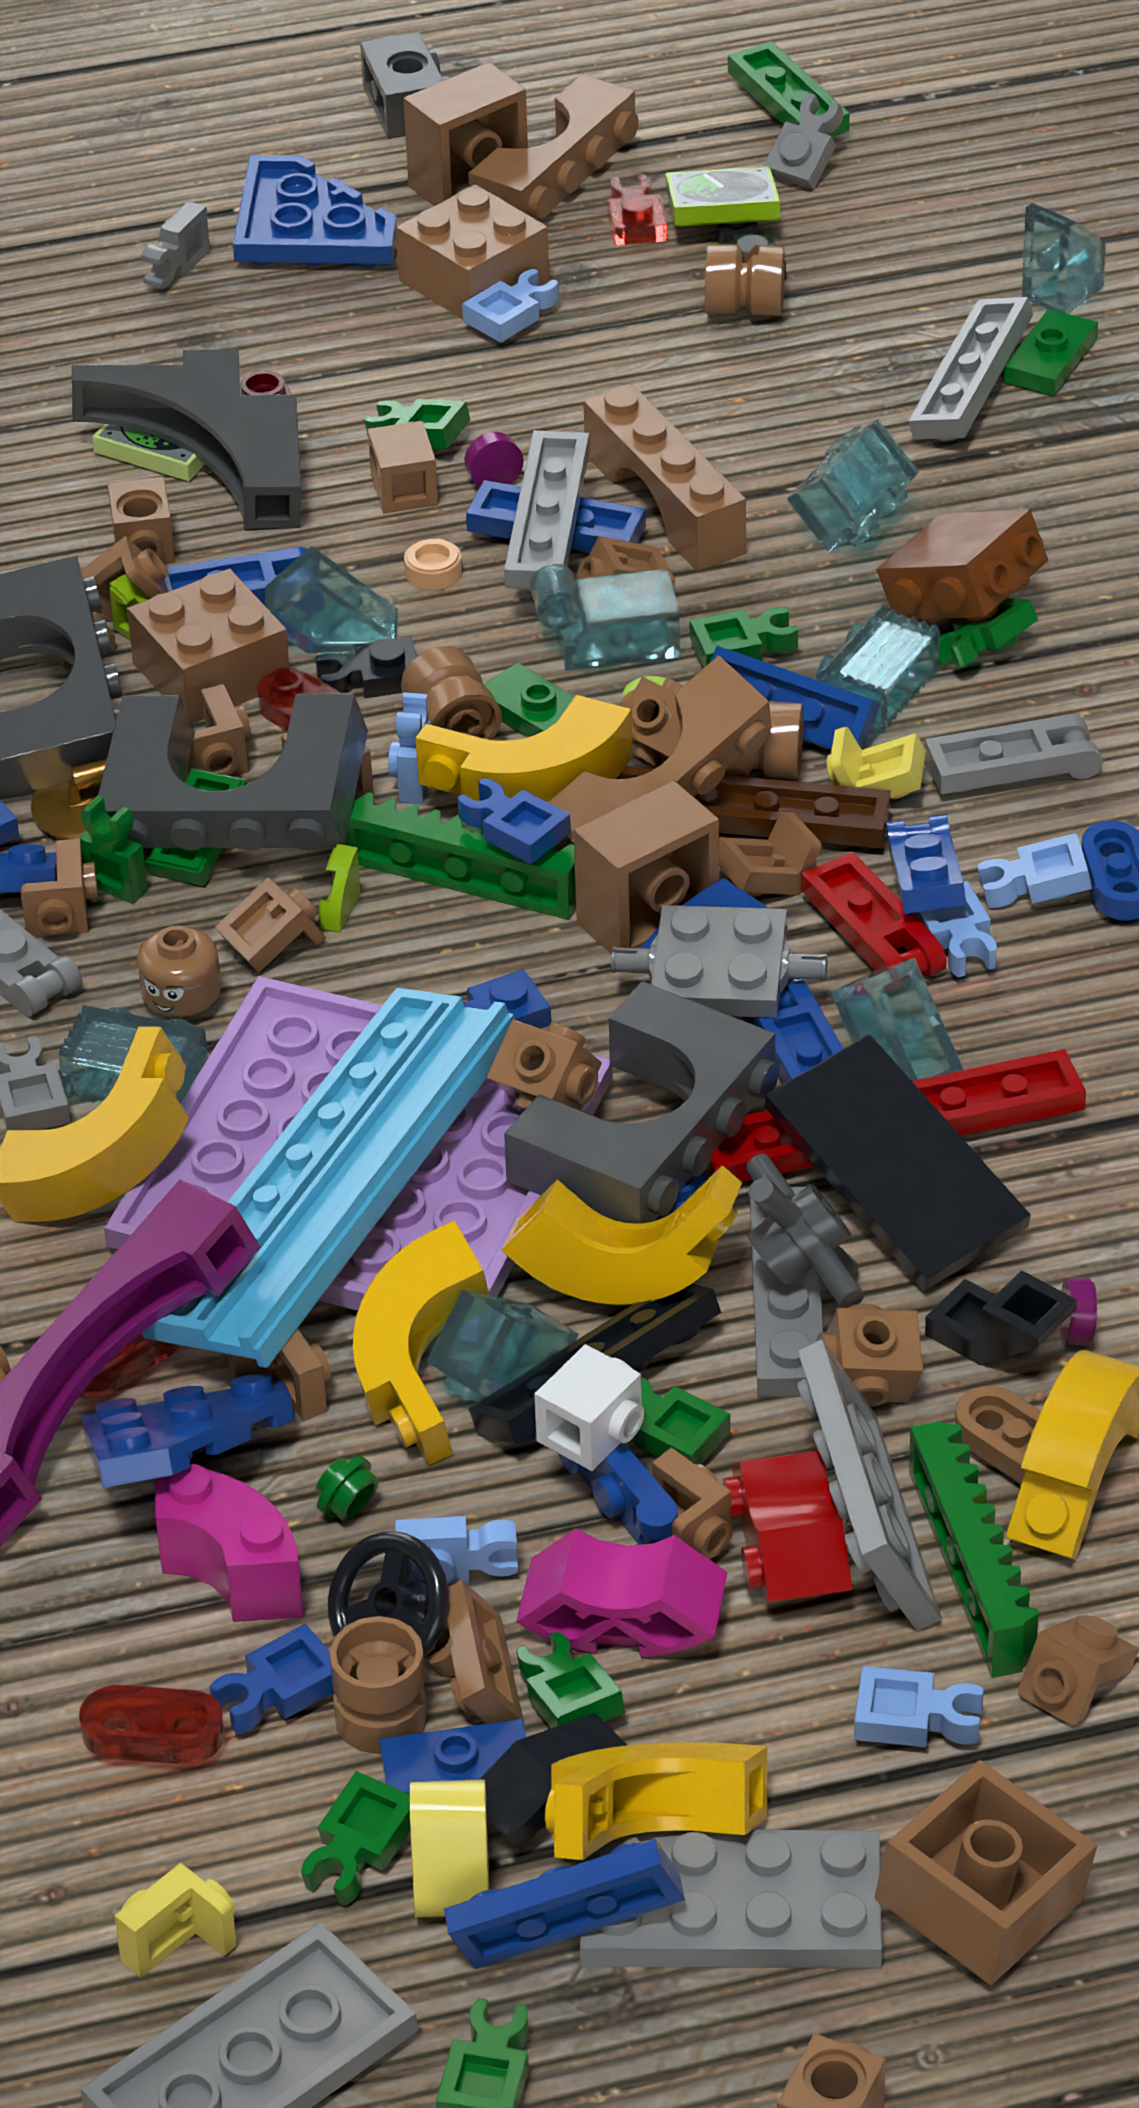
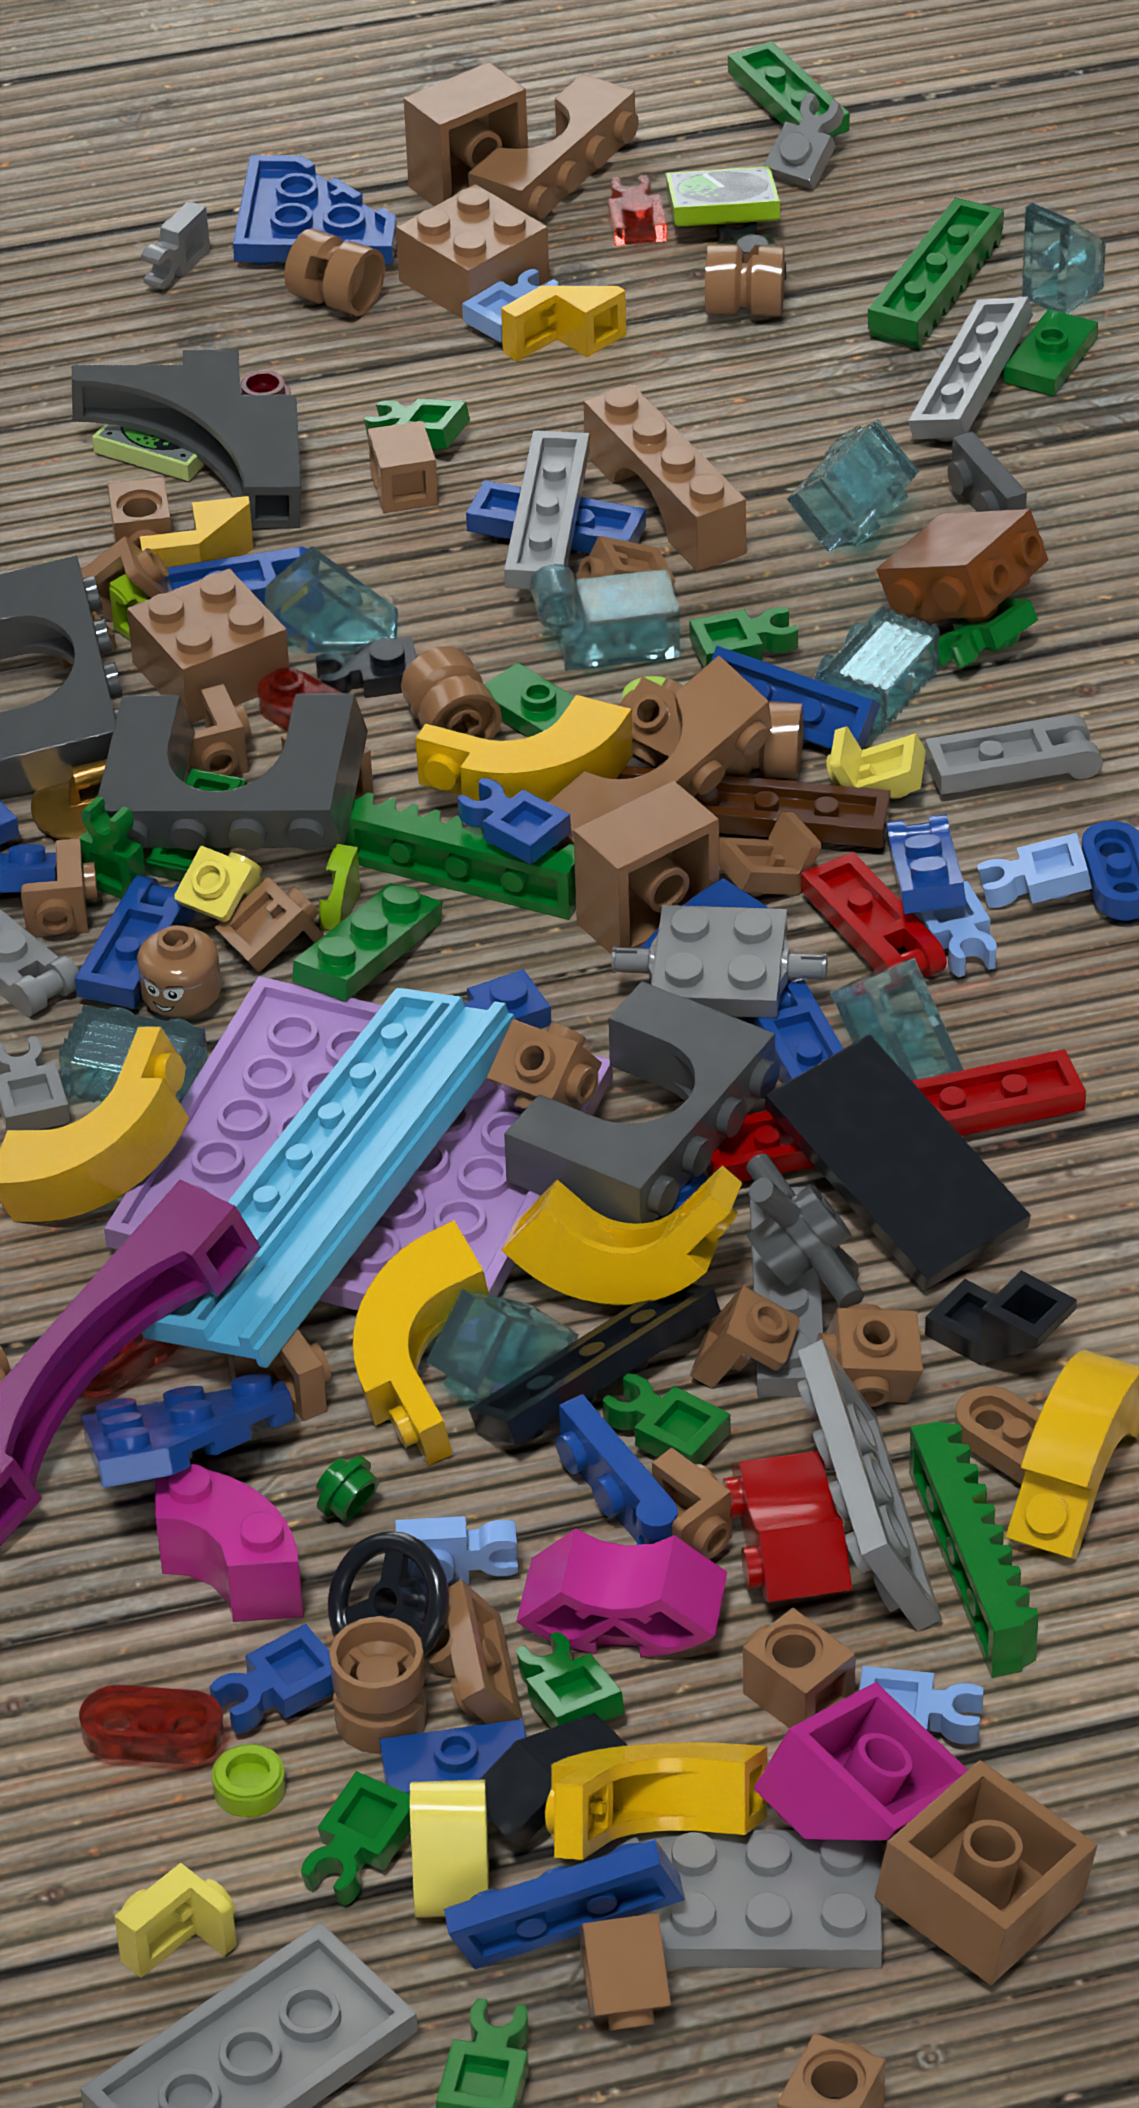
(112, 966): none -> blue plate
(217, 883): none -> light yellow bracket
(219, 532): none -> yellow slope
(248, 1780): none -> lime tile
(334, 272): none -> medium nougat wheel
(367, 941): none -> green plate
(394, 70): brick -> none
(402, 754): light blue plate -> none
(433, 564): light nougat tile -> none
(493, 459): magenta tile -> none
(575, 315): none -> yellow slope
(589, 1407): white brick -> none
(624, 1970): none -> medium nougat brick
(743, 1330): none -> medium nougat bracket
(796, 1668): none -> medium nougat brick
(857, 1770): none -> dark pink slope
(936, 273): none -> green gear
(983, 477): none -> dark grey plate
(1072, 1663): medium nougat bracket -> none
(1081, 1324): magenta tile -> none

